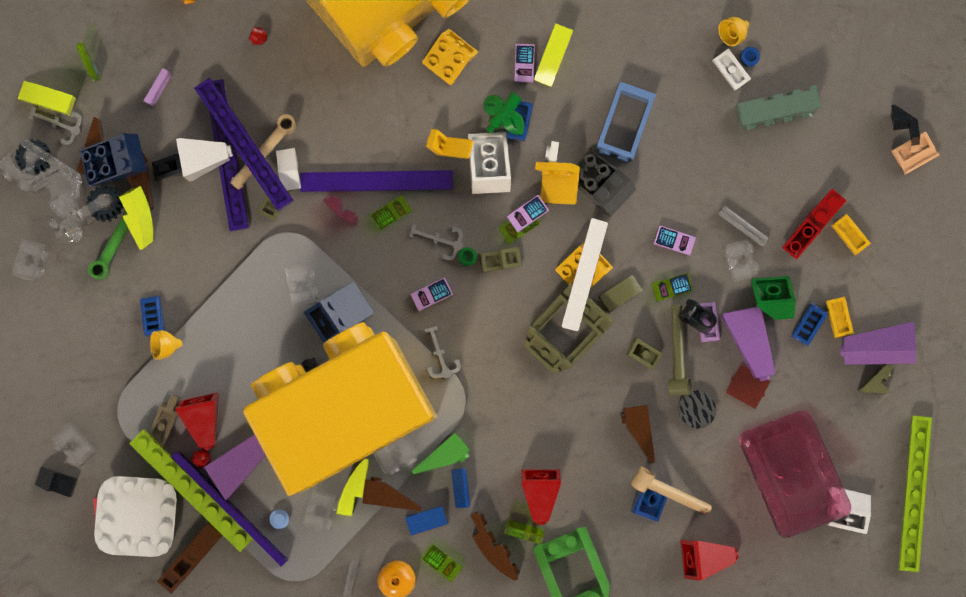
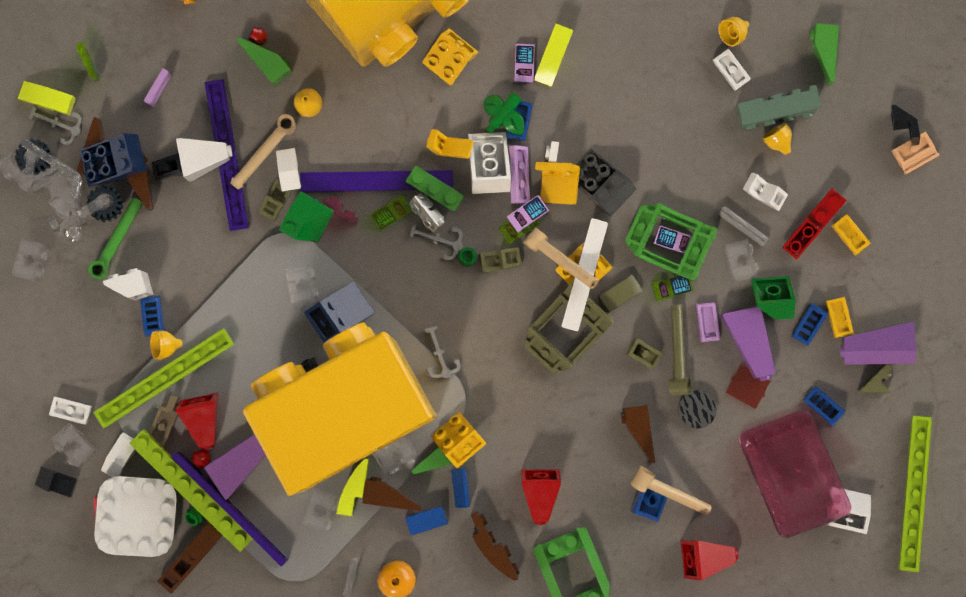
(70, 410): none -> white plate
(118, 456): none -> white slope
(132, 285): none -> white slope
(138, 216): neon yellow slope -> none
(163, 378): none -> lime plate
(193, 517): none -> green plate
(243, 144): dark purple tile -> none
(270, 63): none -> bright green slope
(279, 519): light blue plate -> none
(306, 219): none -> green slope
(307, 102): none -> yellow helmet
(431, 219): none -> white hinge
(431, 294): tile -> none
(434, 188): none -> bright green plate
(441, 563): clear neon green tile -> none
(458, 440): none -> yellow bracket
(519, 174): none -> lavender plate
(524, 531): clear neon green tile -> none
(537, 241): none -> tan piece
(635, 93): medium blue window -> none
(695, 252): none -> bright green wedge
(695, 317): black piece -> none
(750, 56): blue tile -> none
(765, 192): none -> white slope
(779, 138): none -> yellow helmet
(824, 45): none -> bright green slope
(836, 418): none -> blue slope

